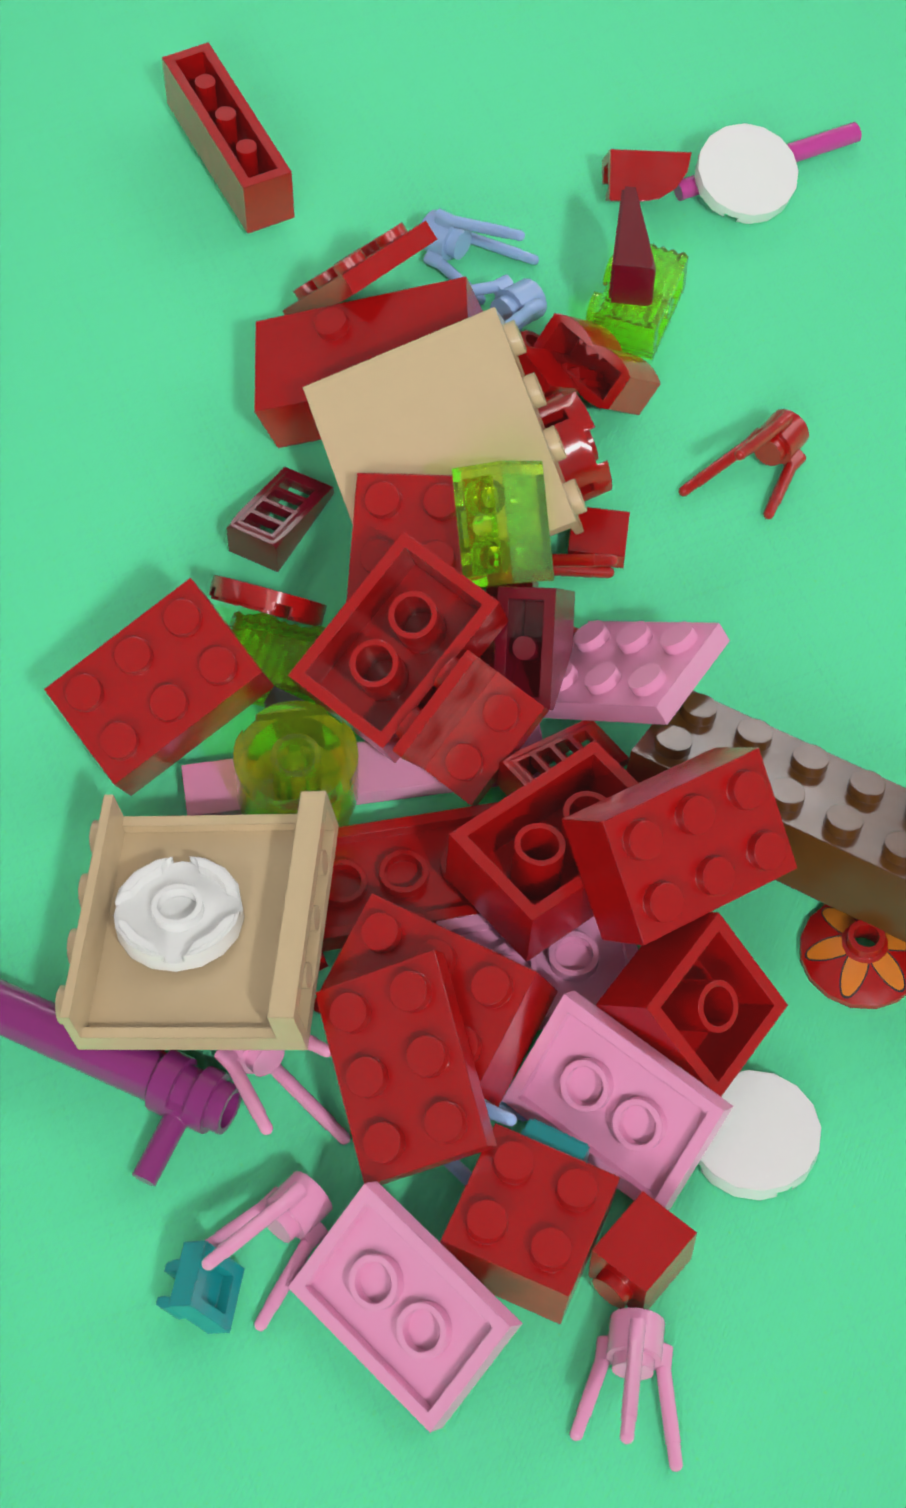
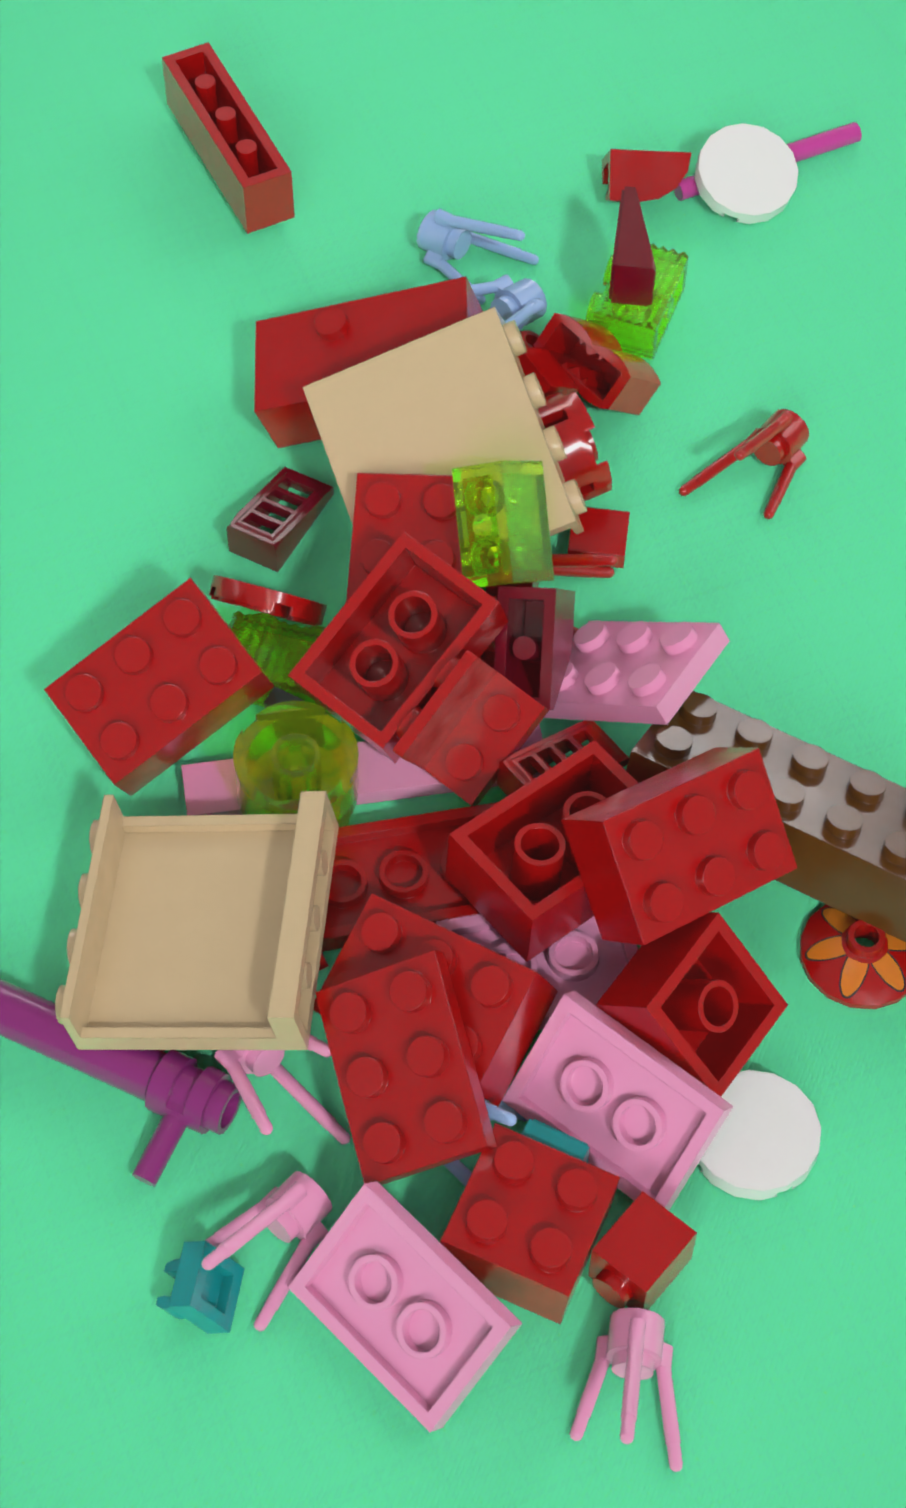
(178, 913): white tile -> none
(362, 267): red plate -> none

